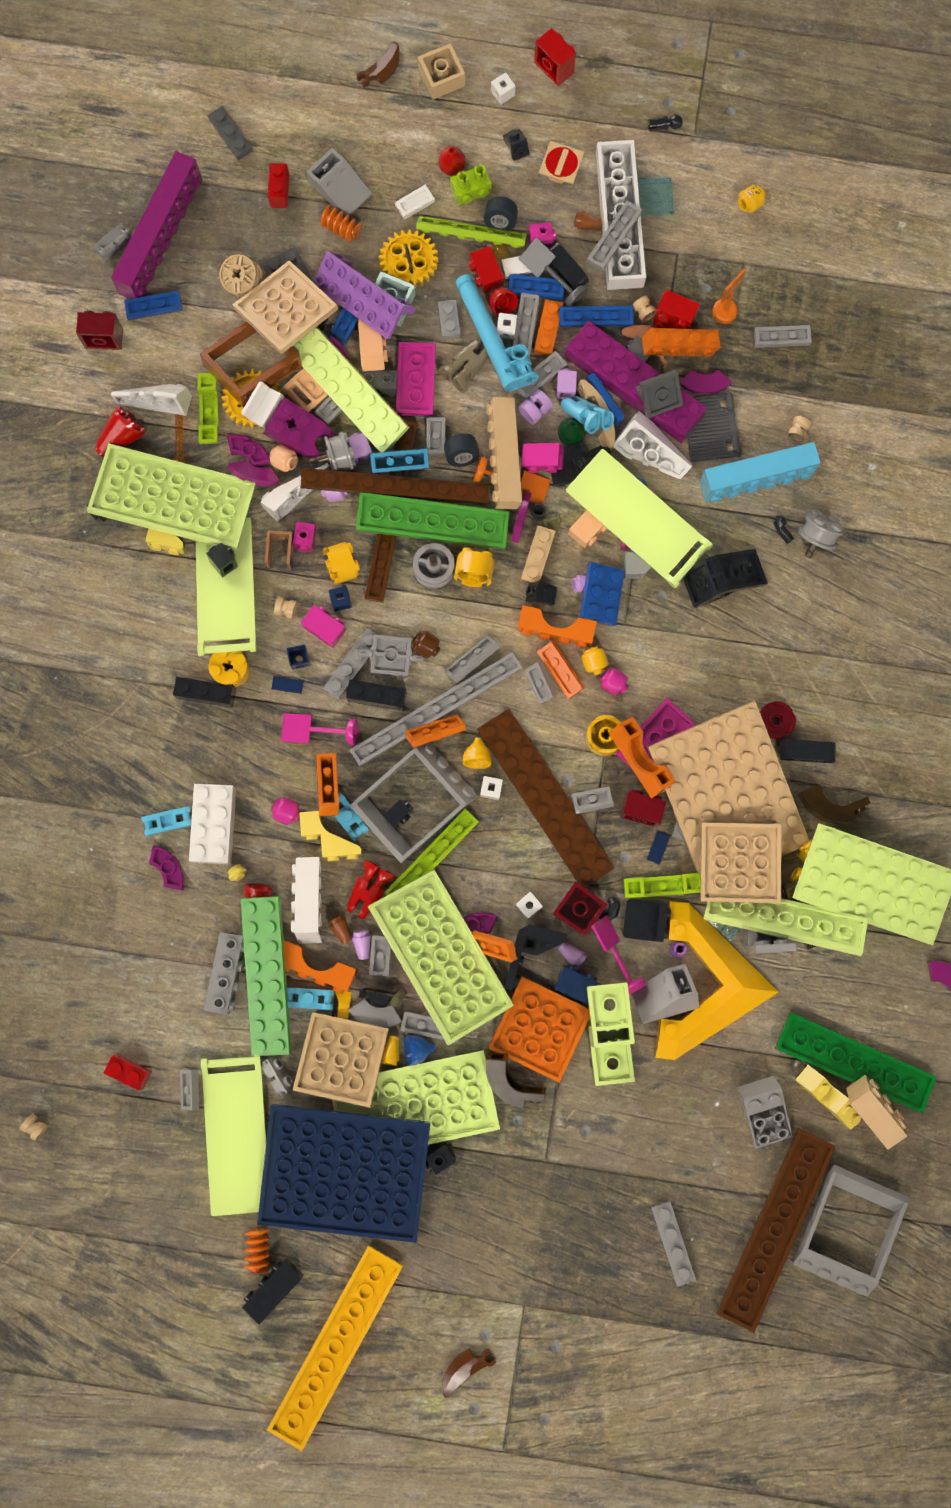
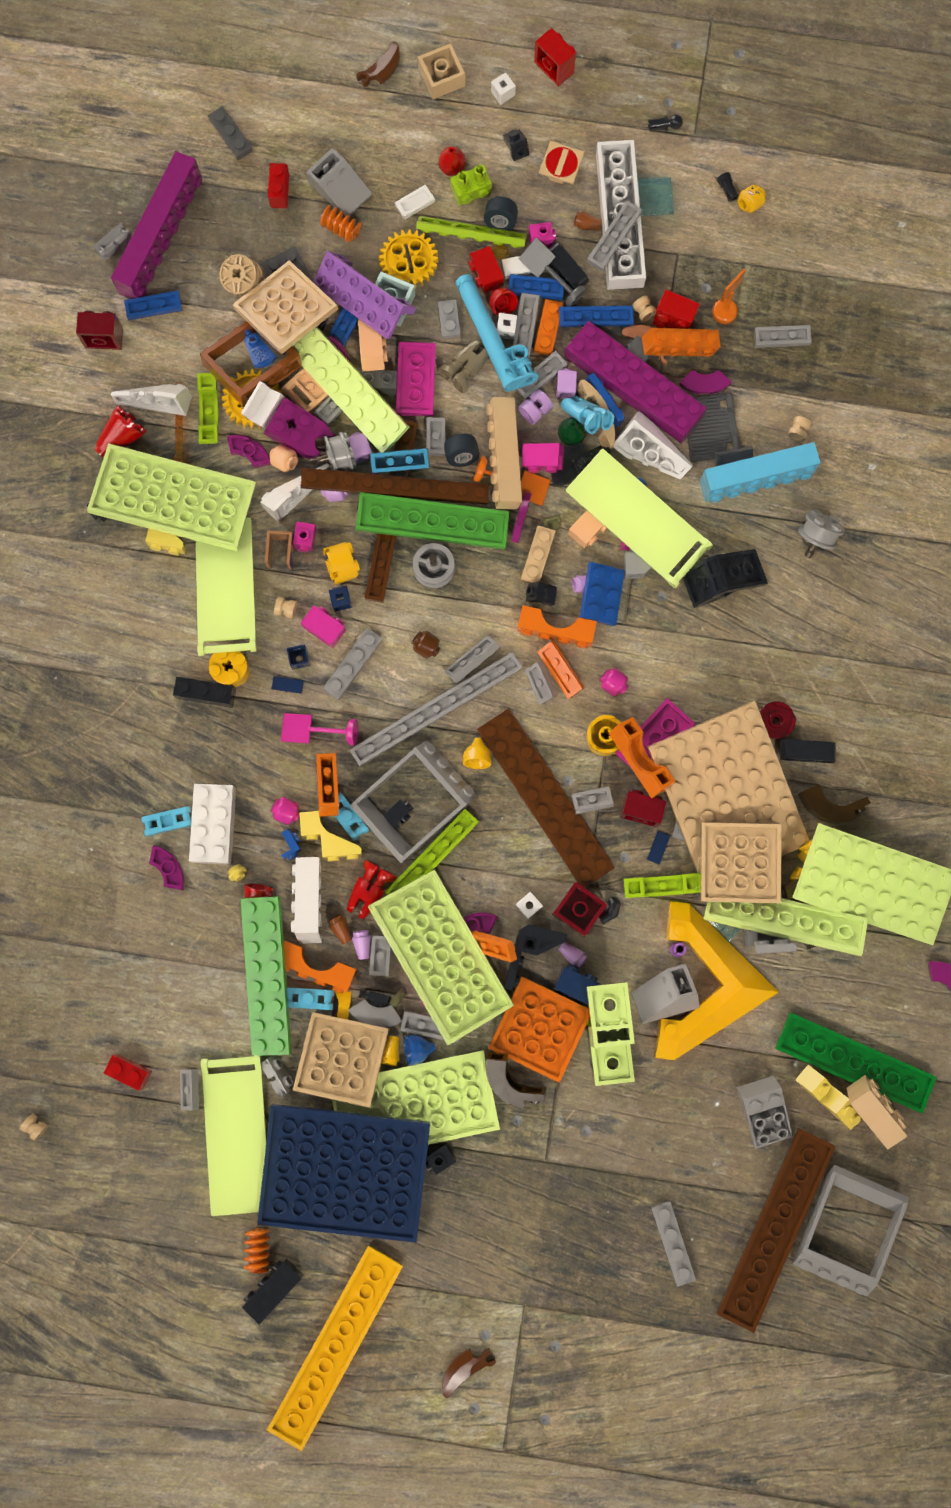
(222, 559): black brick -> none
(225, 974): light grey brick -> none
(259, 351): none -> blue piece
(260, 476): magenta tile -> none
(292, 840): none -> blue bracket
(376, 695): black brick -> none
(390, 655): light grey plate -> none
(435, 730): orange plate -> none
(474, 567): yellow brick -> none
(493, 782): white piece -> none
(538, 511): pearl dark grey hinge -> none
(594, 660): yellow head -> none
(608, 939): dark pink piece -> none
(646, 920): black bracket -> none
(660, 393): dark grey bracket -> none
(726, 183): none -> black pin
(732, 455): none -> dark grey tile
(782, 530): black arm -> none

